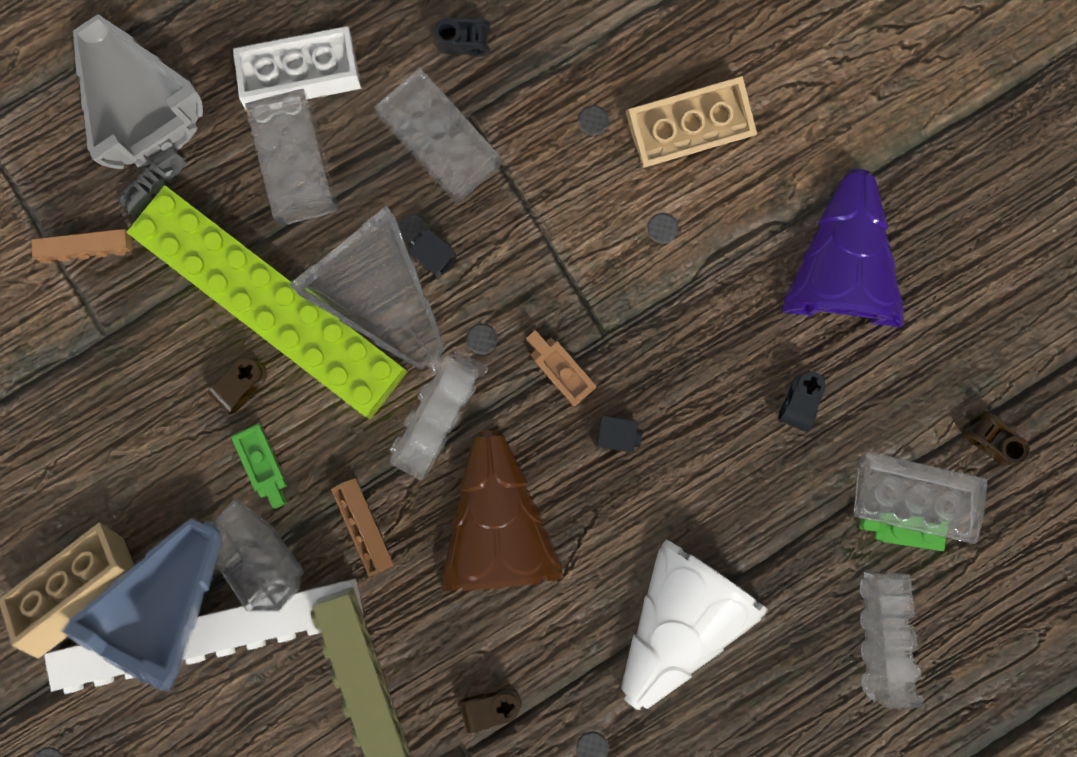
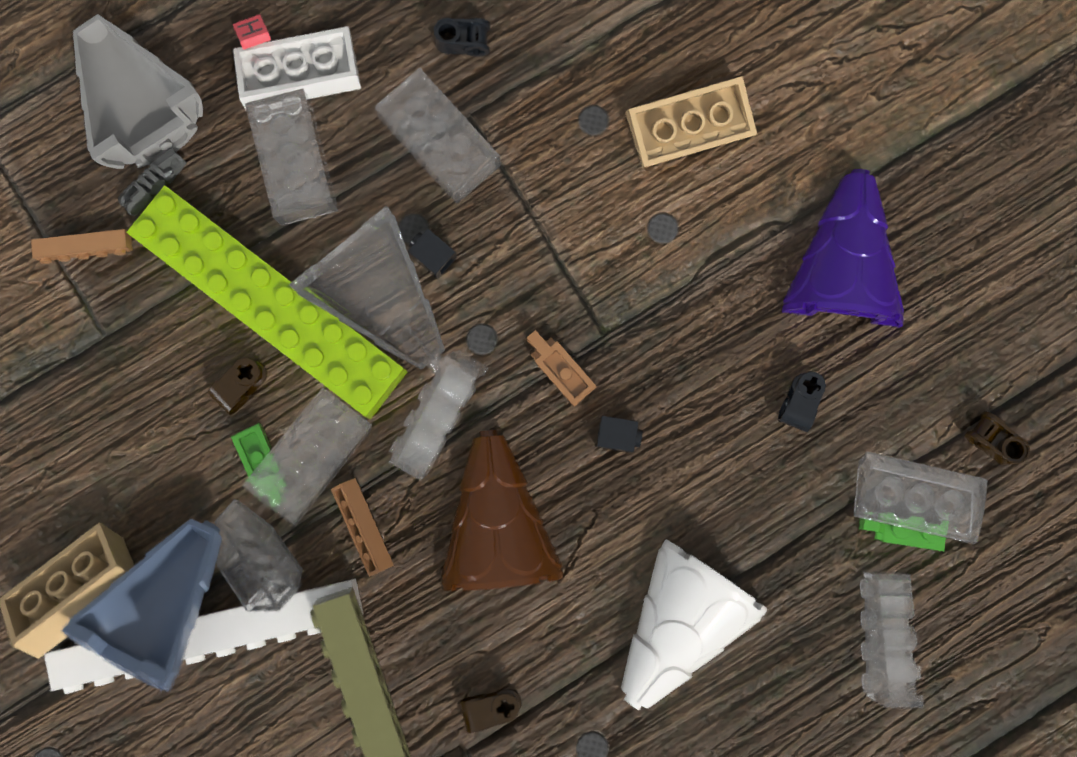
(251, 32): none -> coral tile
(307, 457): none -> clear brick

